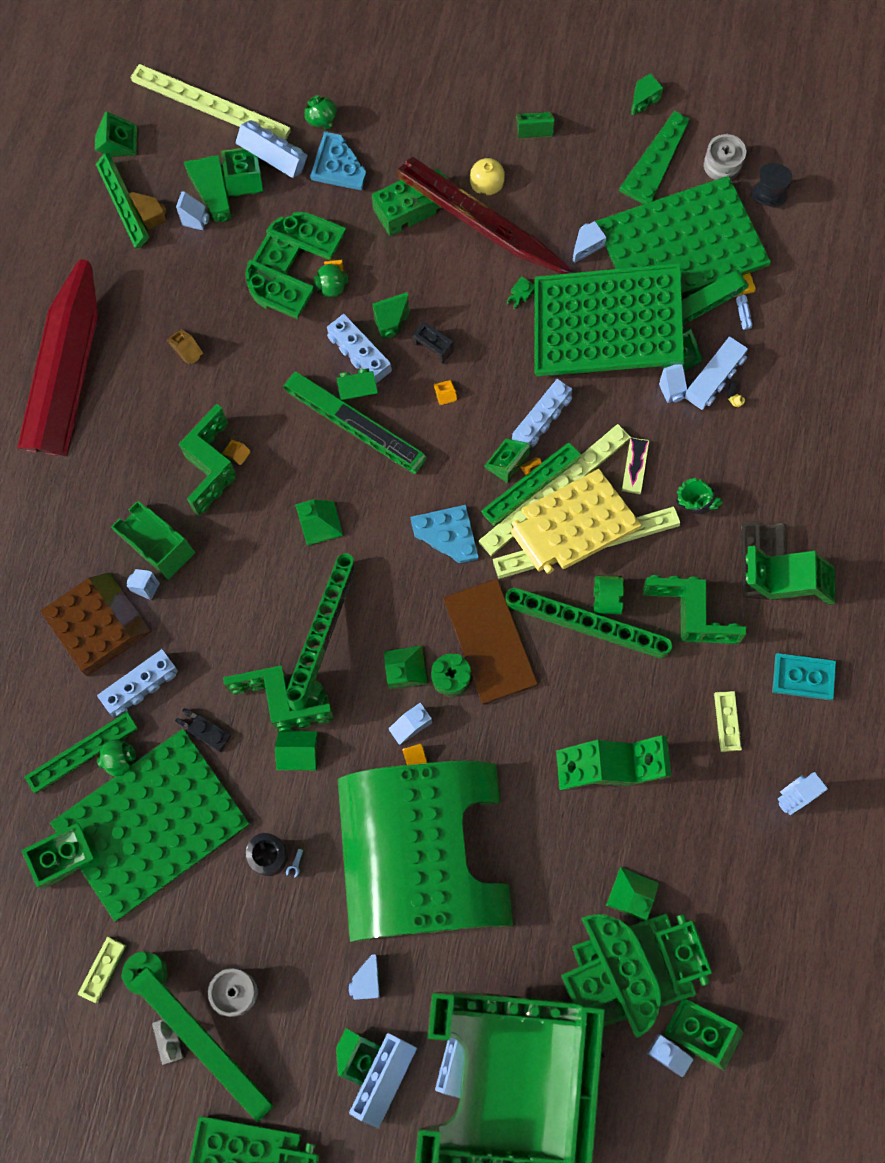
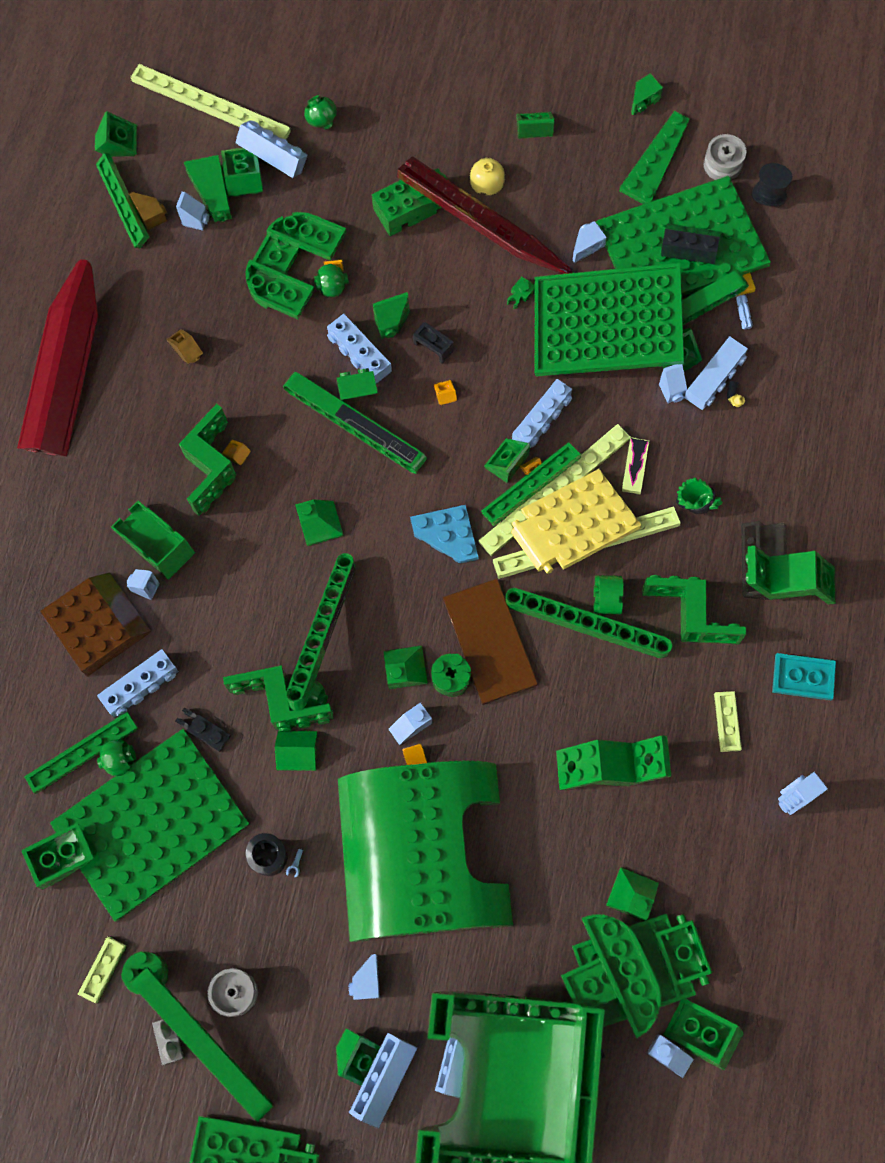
(337, 164): dark azure plate -> none
(690, 243): none -> black slope

